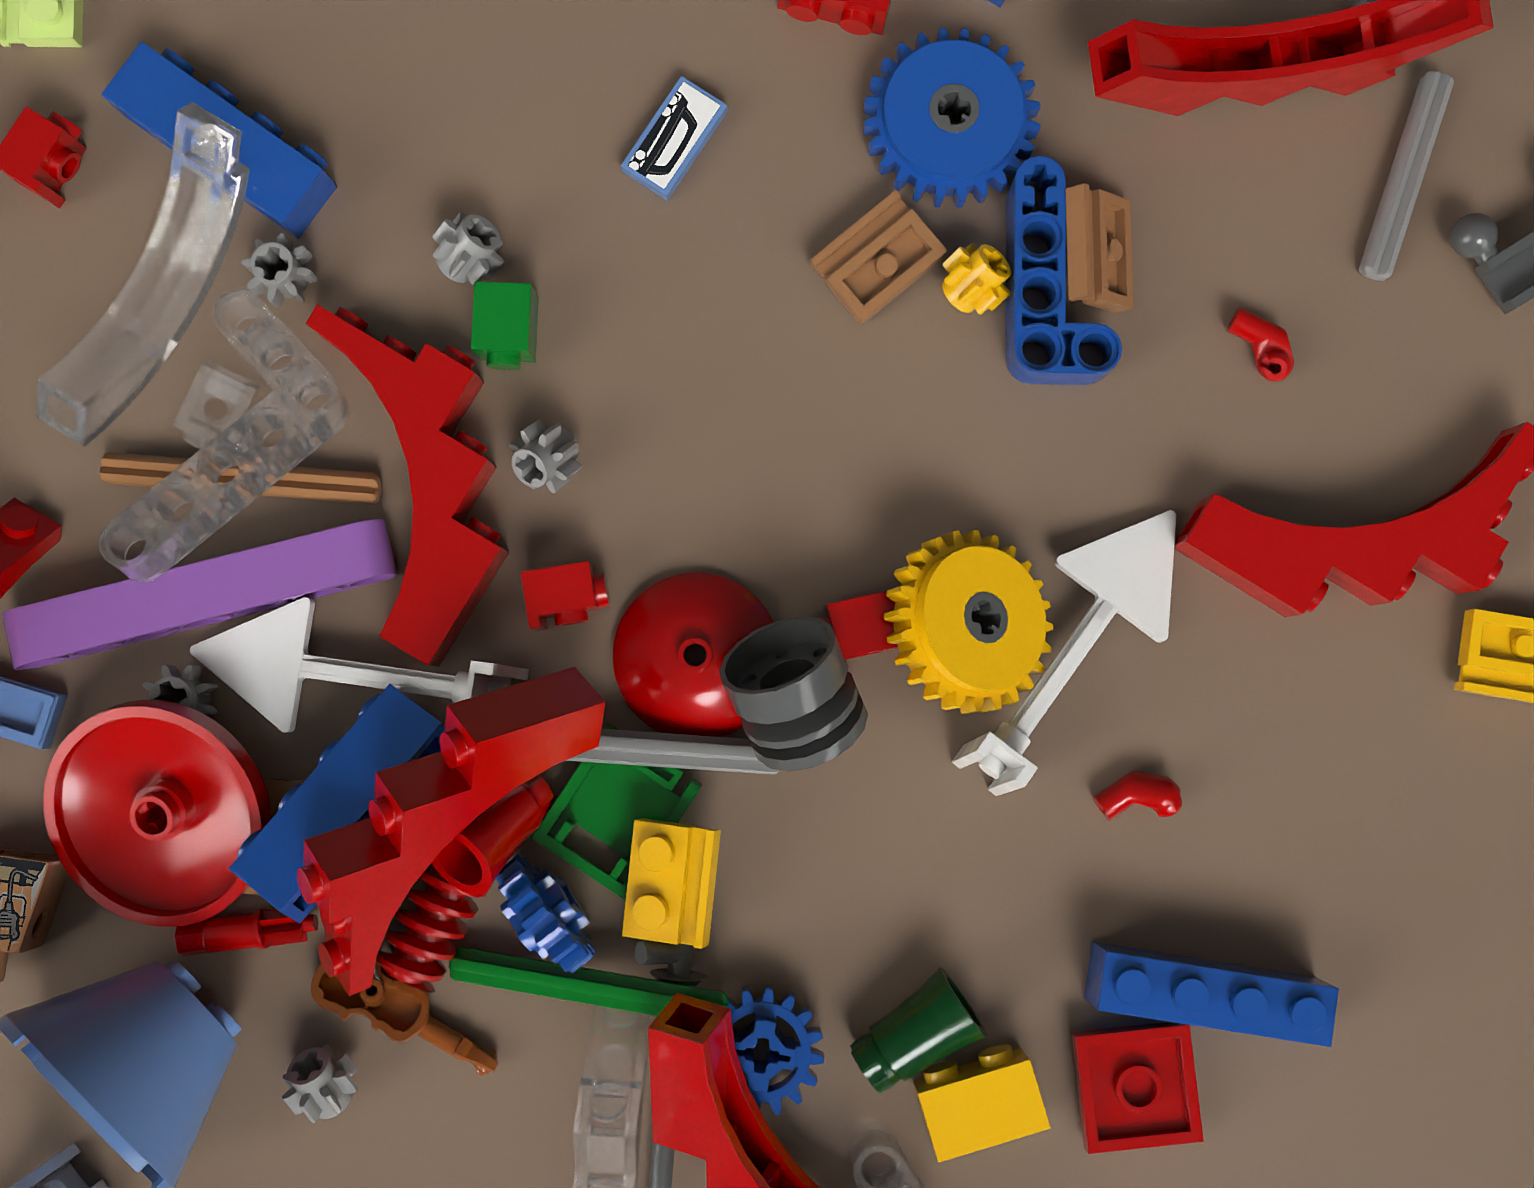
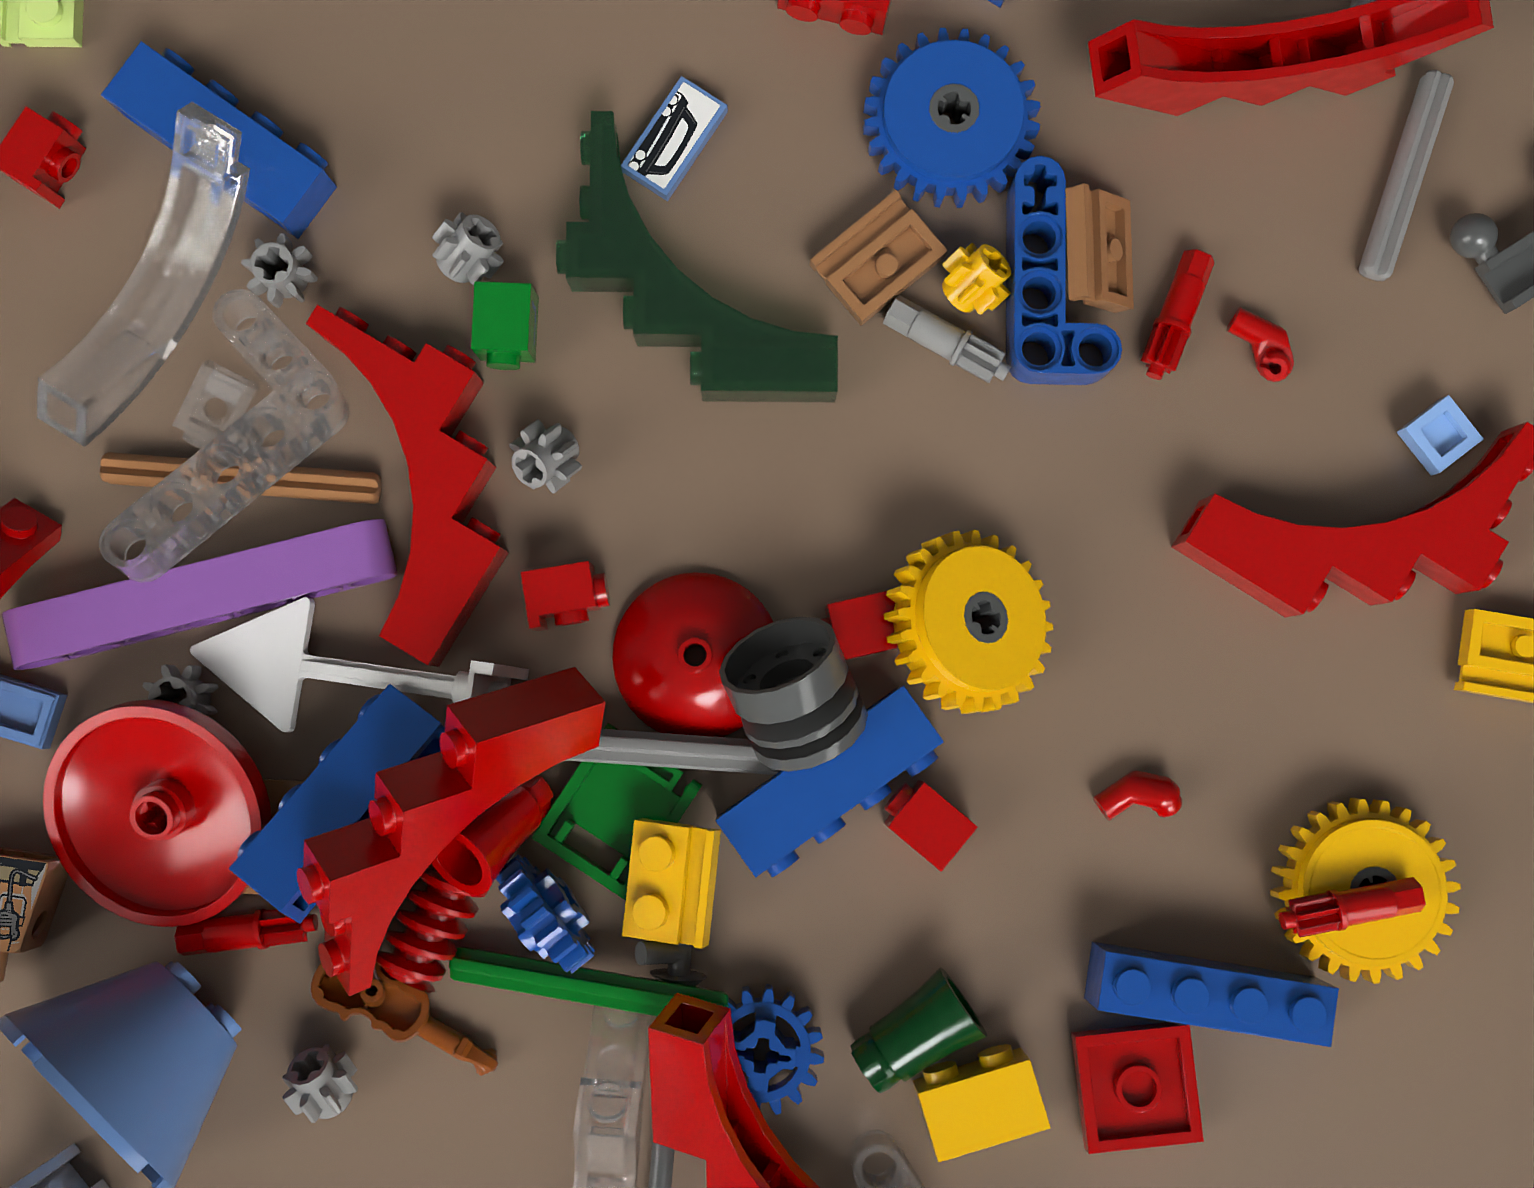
(615, 253): none -> clear green arch
(810, 801): none -> blue brick
(928, 823): none -> red brick
(946, 340): none -> light grey piece
(1128, 577): white piece -> none
(1177, 314): none -> red piece
(1351, 907): none -> red piece
(1371, 848): none -> yellow gear
(1440, 435): none -> light blue plate

